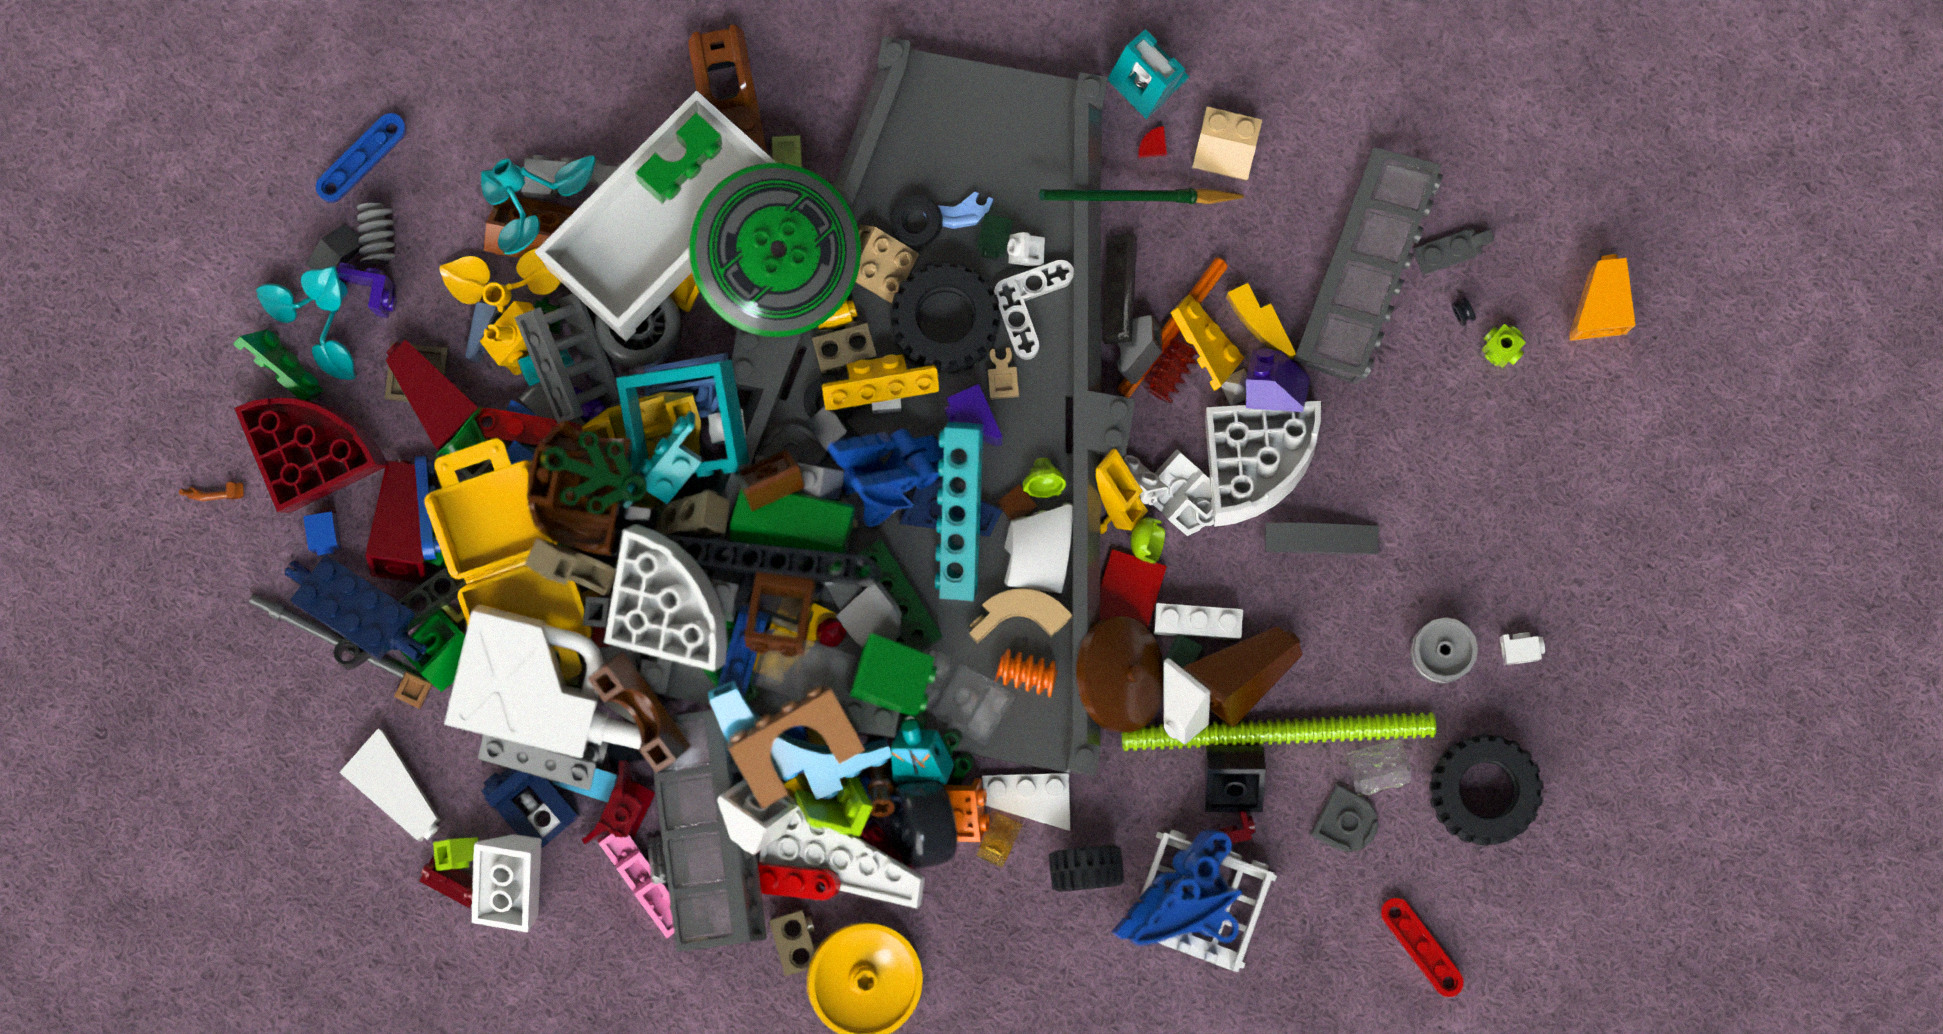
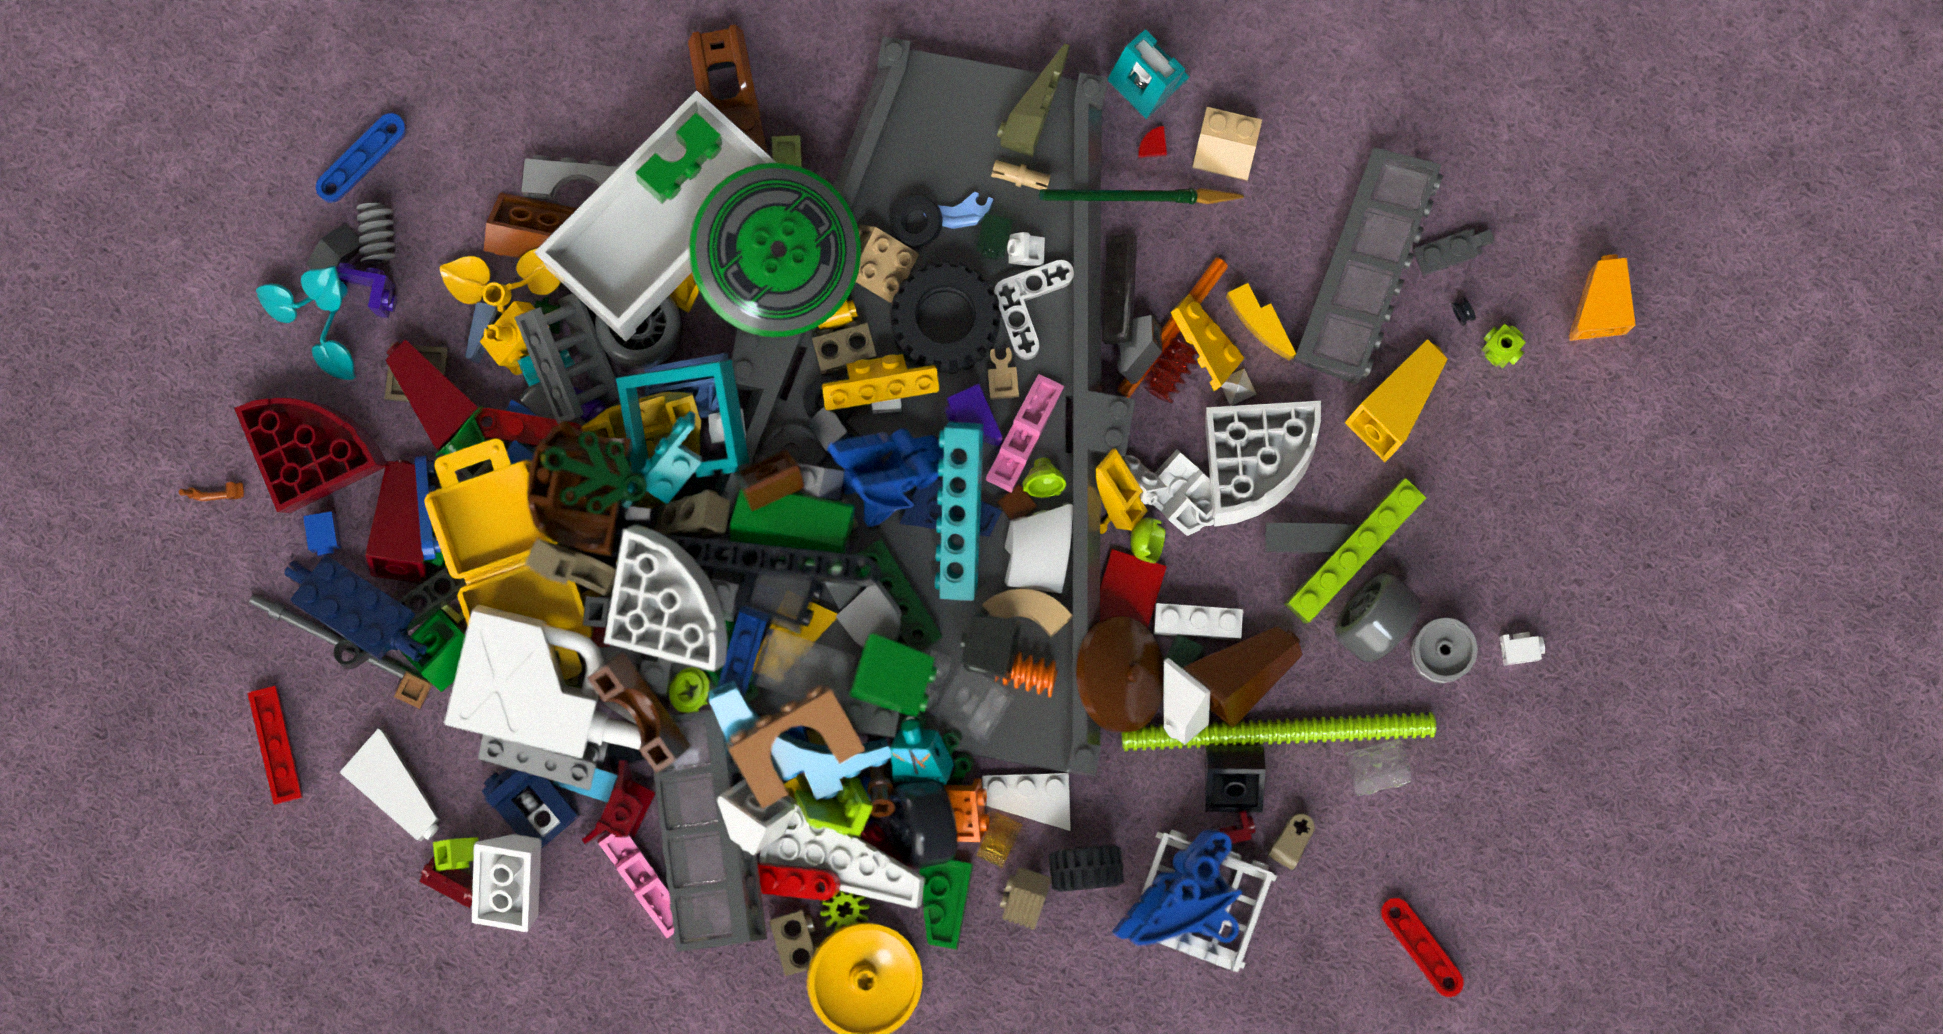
(273, 355): green wing -> none
(275, 745): none -> red plate
(509, 178): teal plant -> none
(657, 860): light grey axle -> none
(681, 686): none -> lime gear
(782, 587): reddish brown window -> none
(830, 632): dark red tile -> none
(841, 900): none -> lime gear
(945, 901): none -> green wing
(990, 645): none -> pearl dark grey torso
(1020, 175): none -> tan pin
(1024, 433): none -> bright pink slope
(1025, 897): none -> dark tan brick
(1029, 115): none -> olive wedge
(1275, 382): dark purple slope -> none
(1288, 845): none -> dark tan piece
(1346, 821): dark grey tile -> none
(1355, 551): none -> lime arch
(1377, 617): none -> dark grey wheel
(1393, 408): none -> yellow slope
(1514, 762): black tyre -> none

